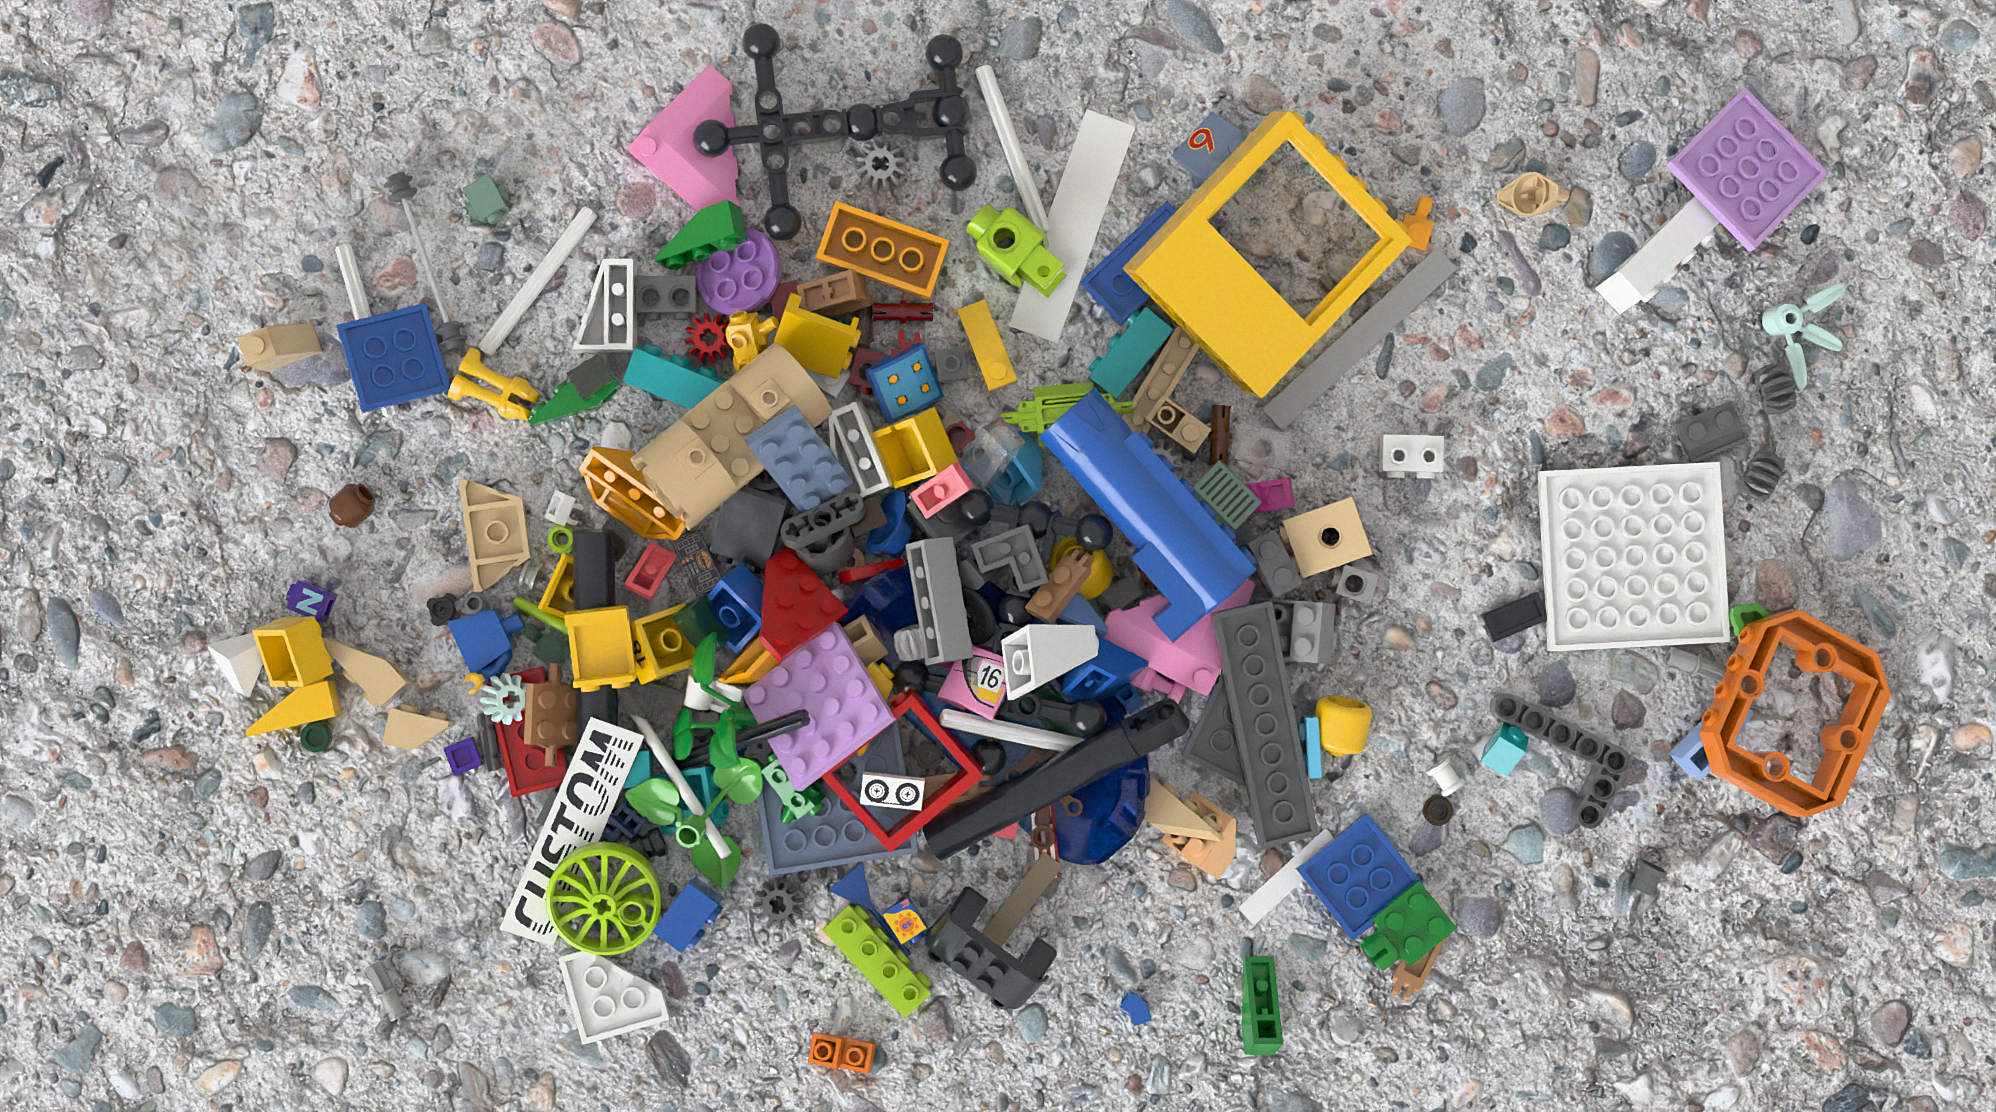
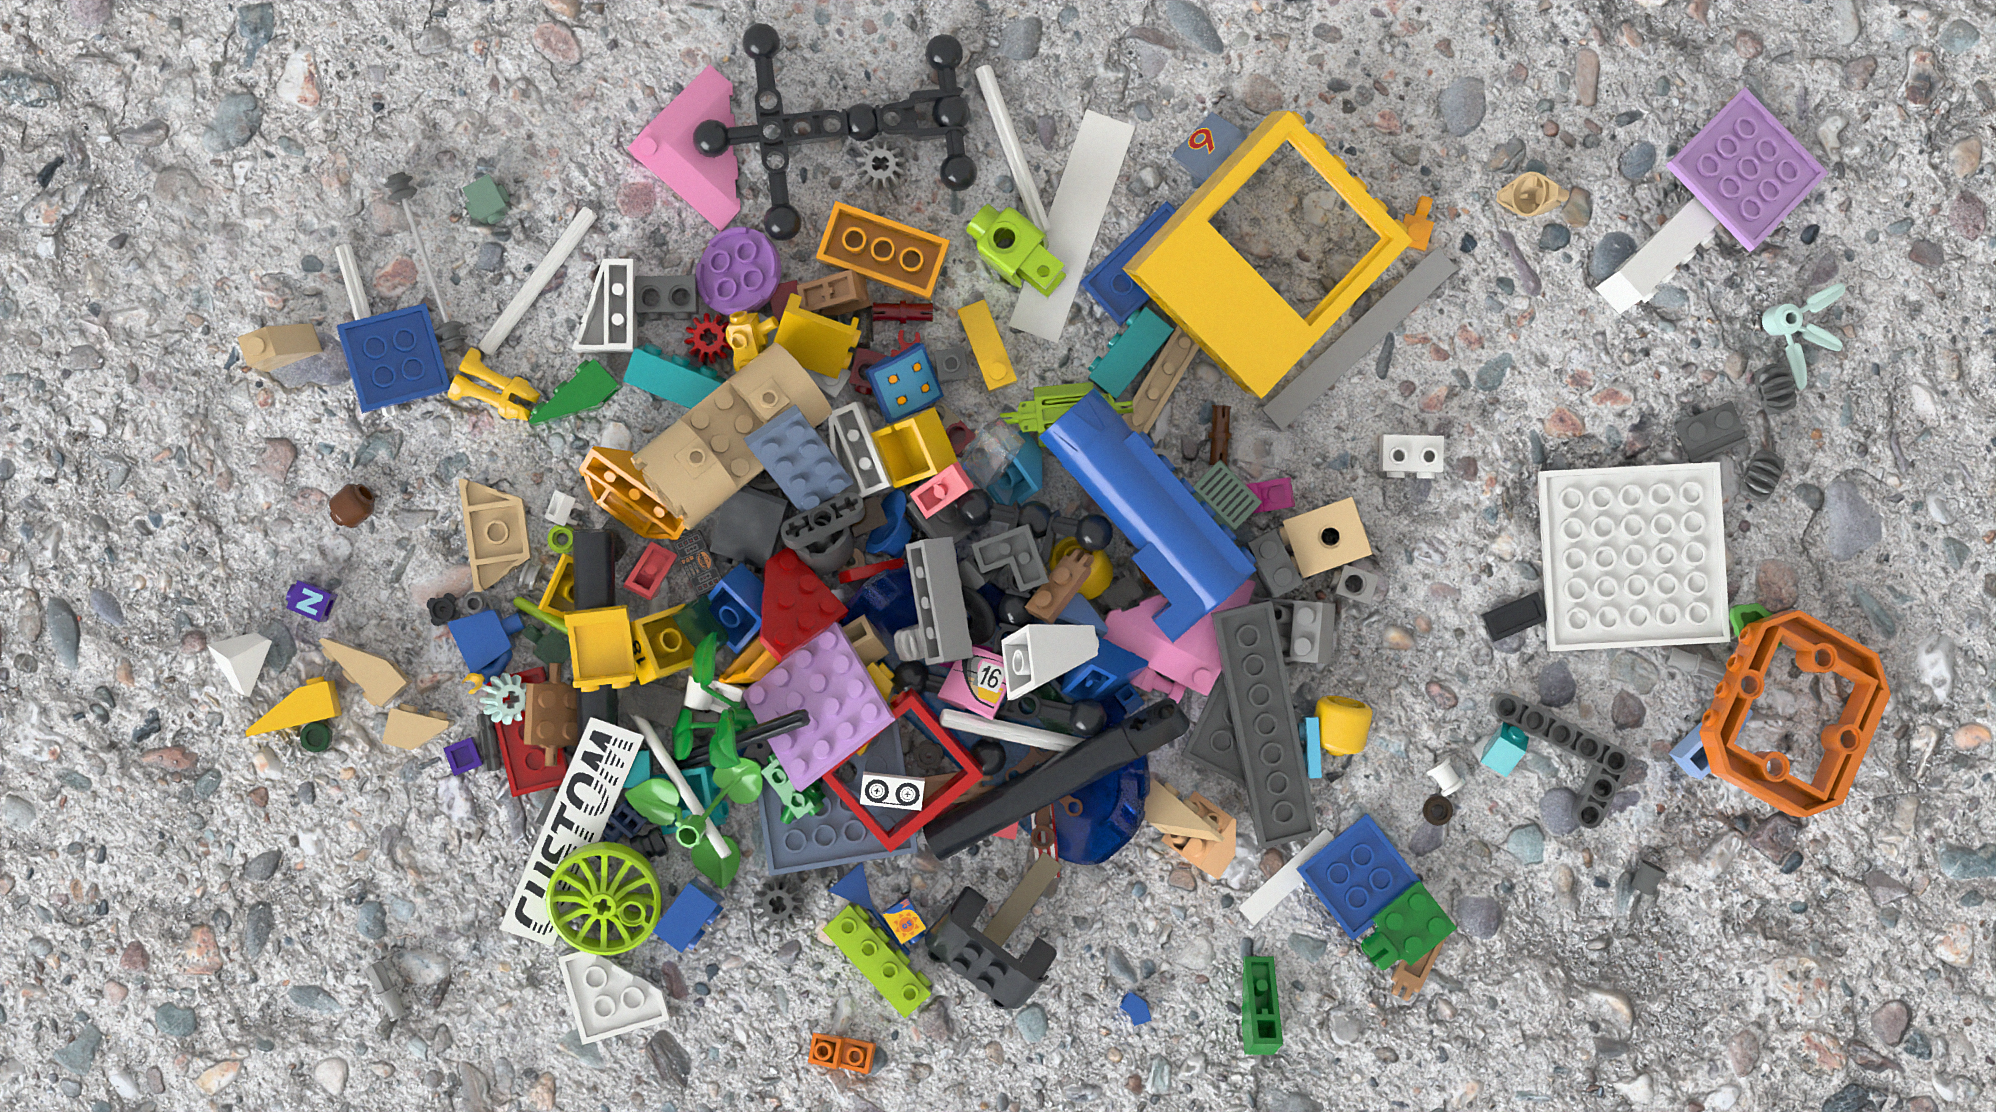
(293, 651): yellow piece -> none
(590, 377): clear smoke panel -> none
(708, 232): green slope -> none
(1177, 425): tan slope -> none

